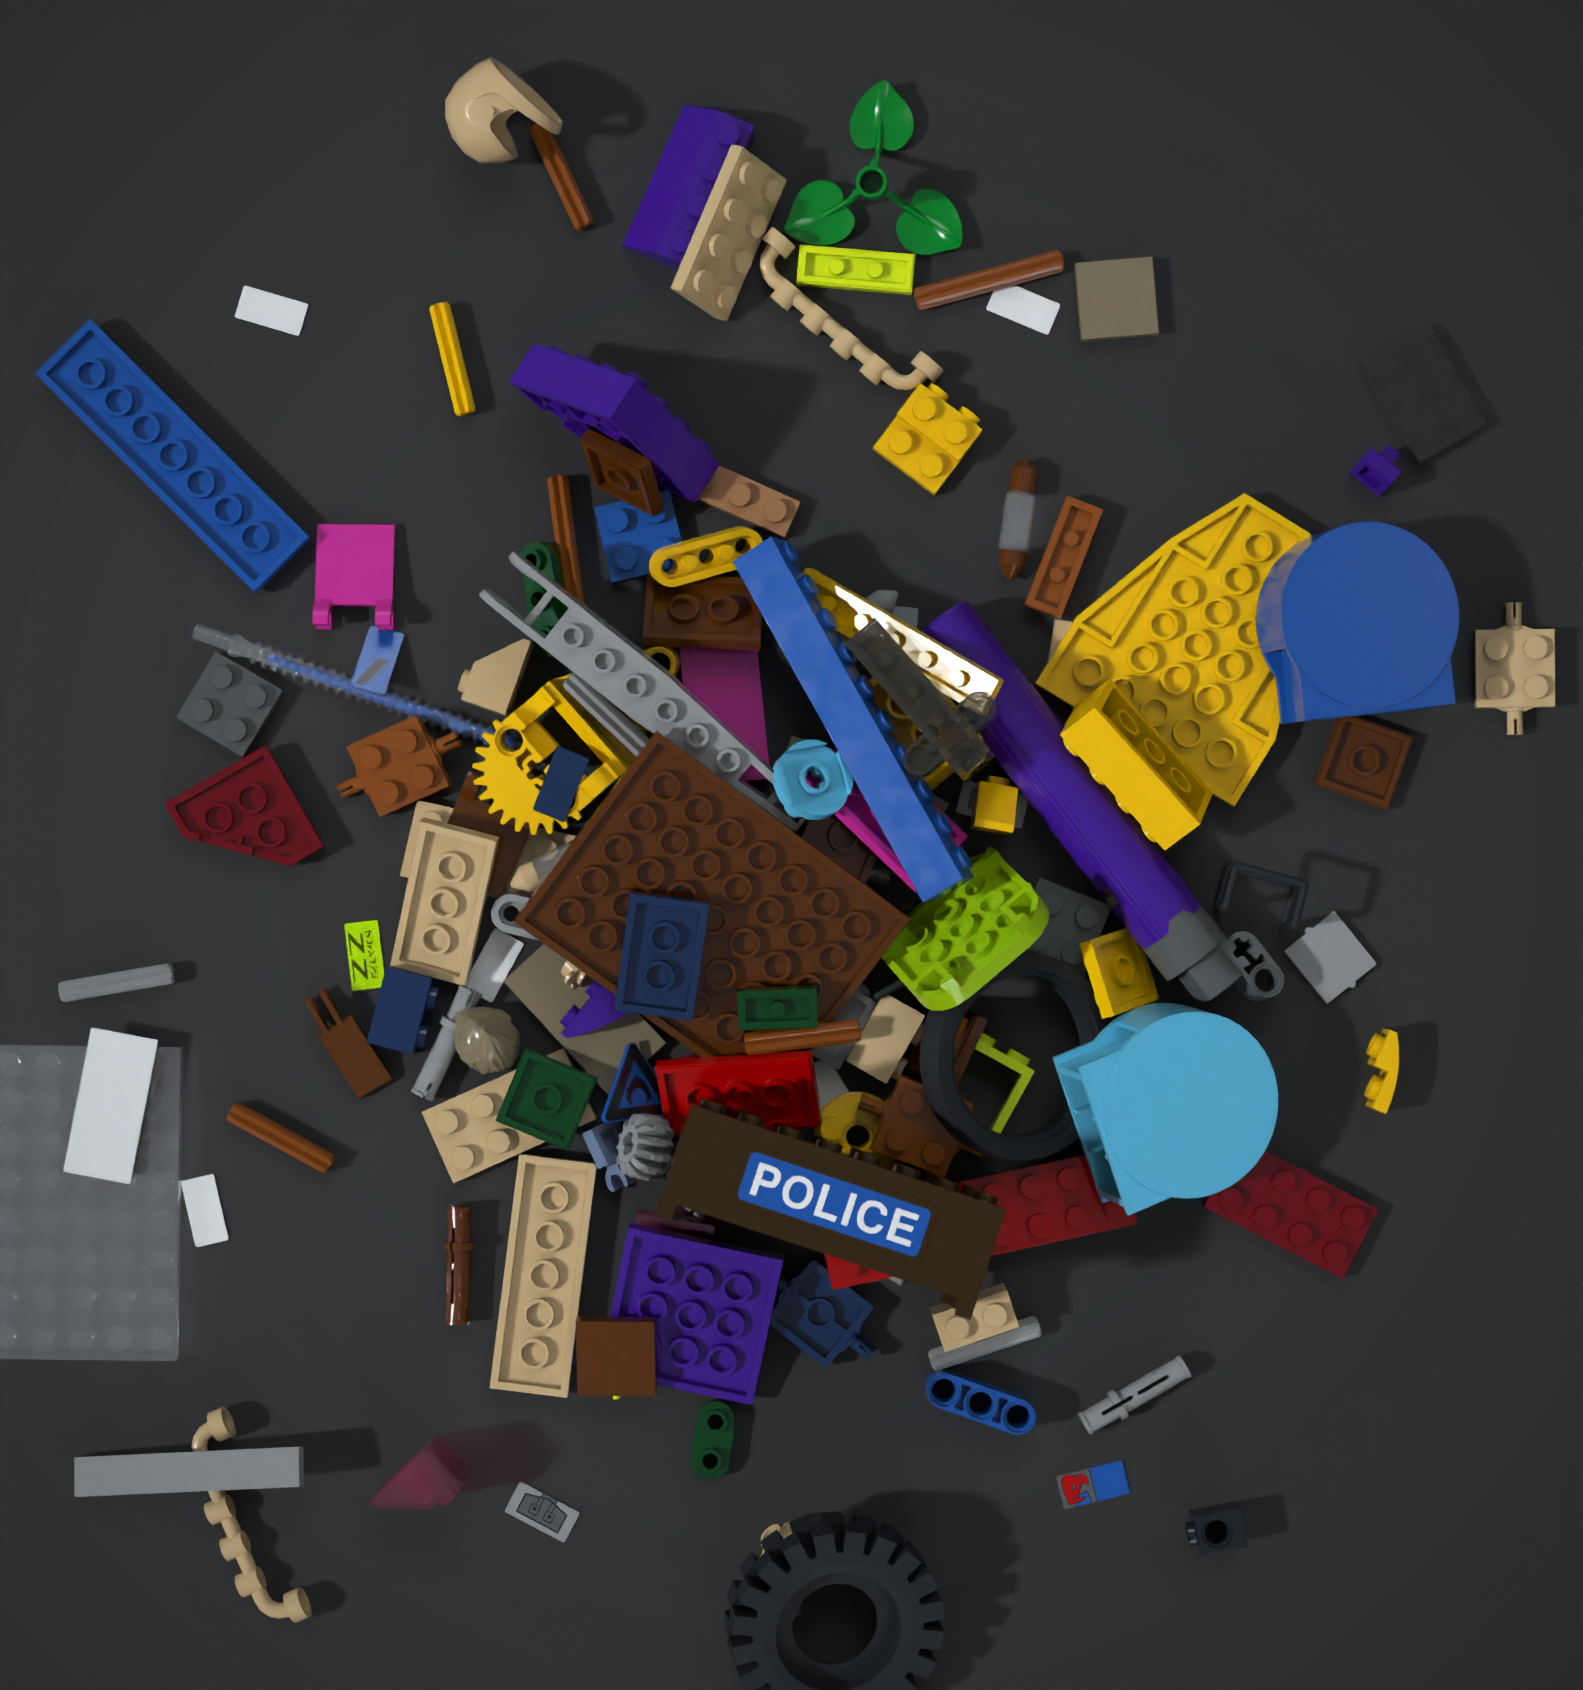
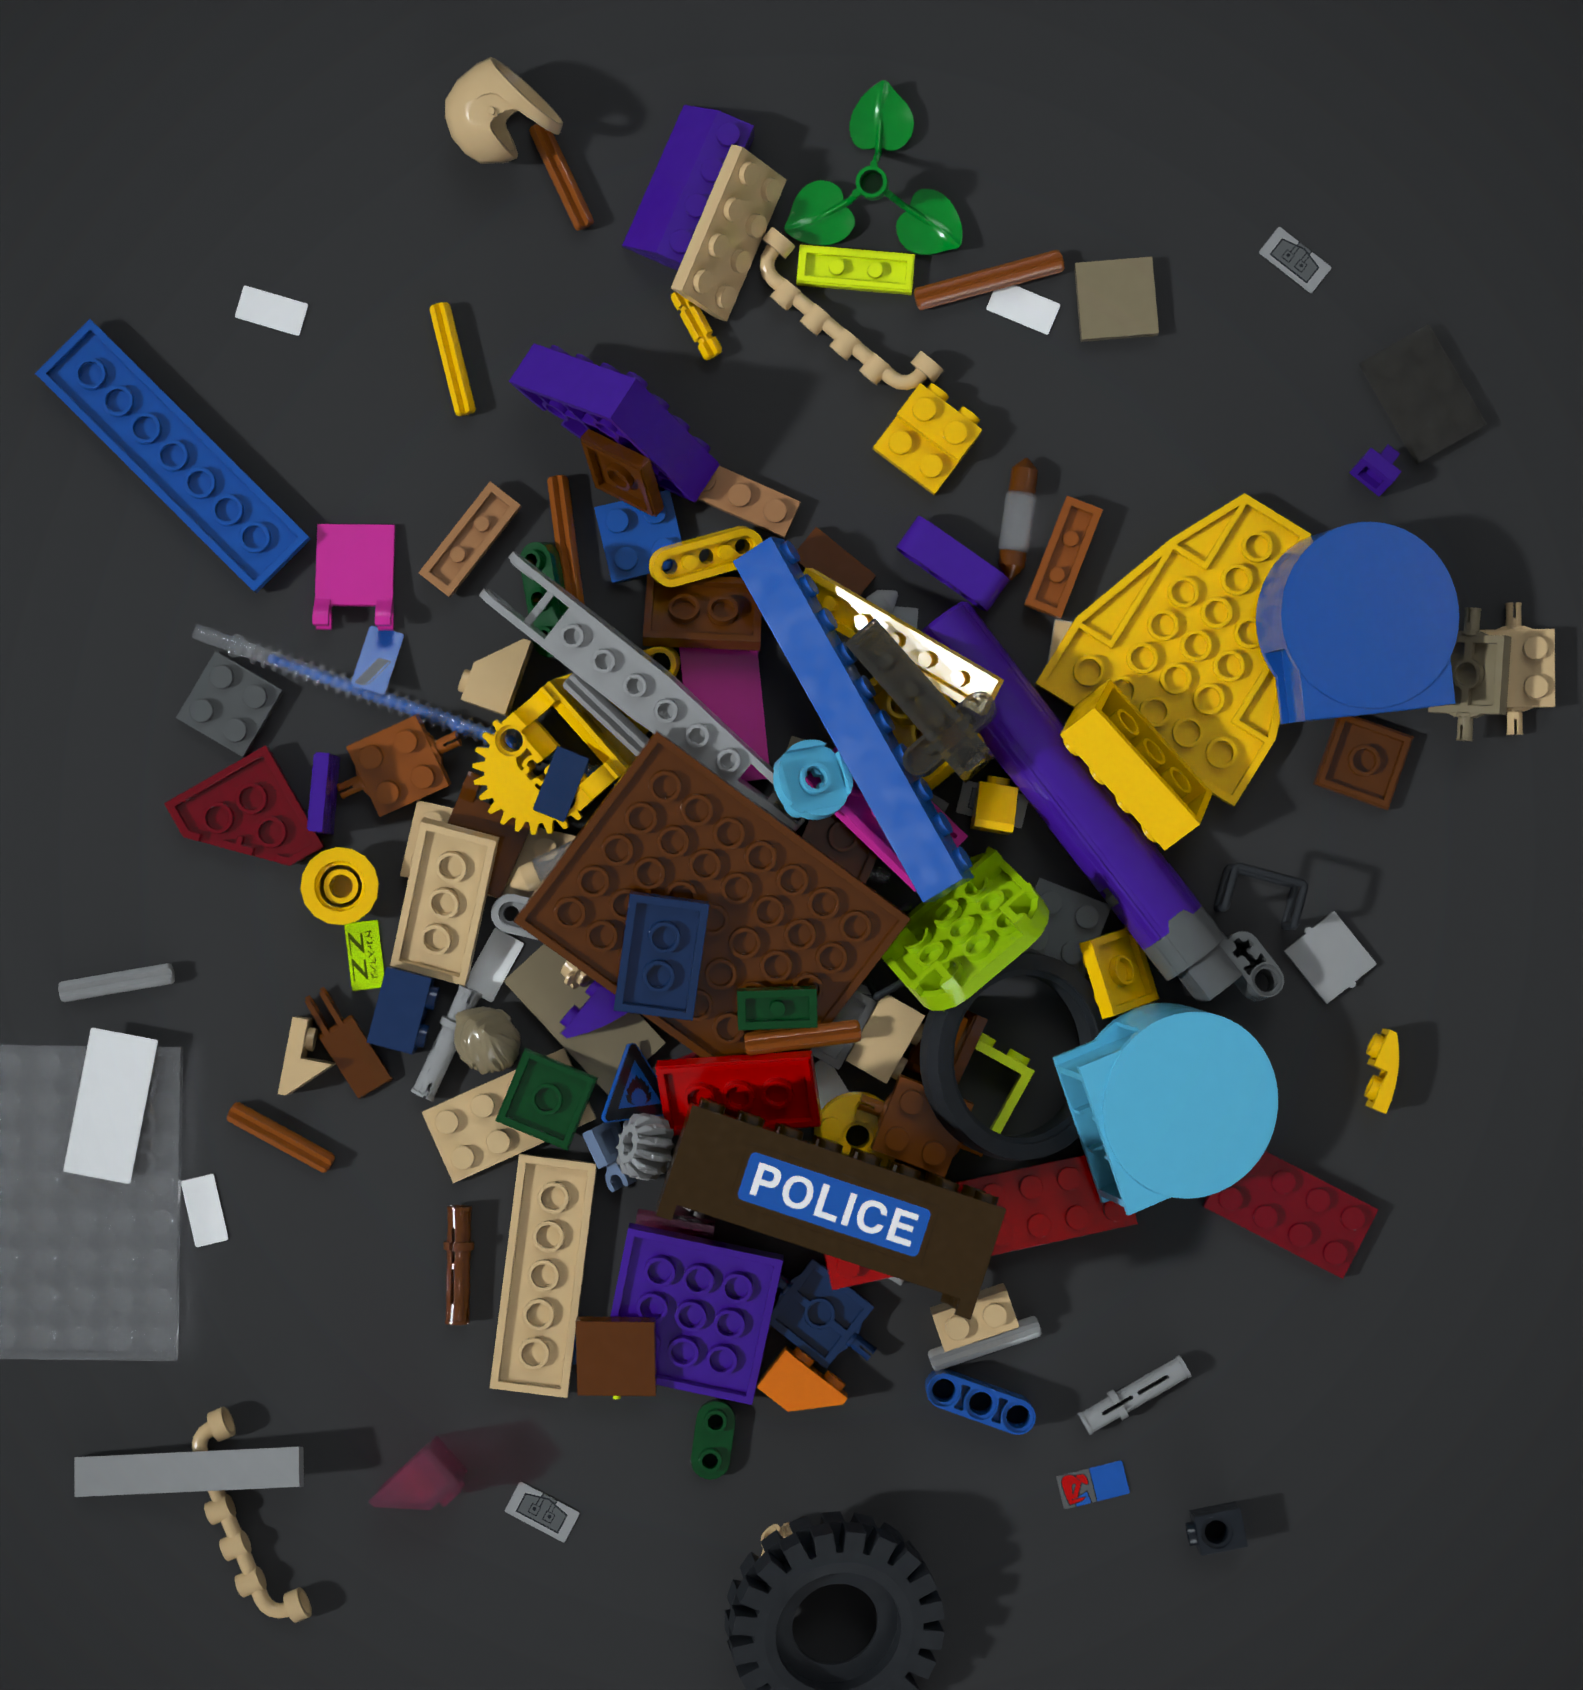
(297, 1067): none -> tan slope
(323, 793): none -> dark purple tile
(339, 886): none -> yellow piece
(470, 539): none -> medium nougat plate
(697, 326): none -> yellow axle
(799, 1385): none -> orange slope
(834, 562): none -> reddish brown tile
(952, 563): none -> dark purple beam
(1295, 259): none -> sticker
(1479, 675): none -> dark tan plate

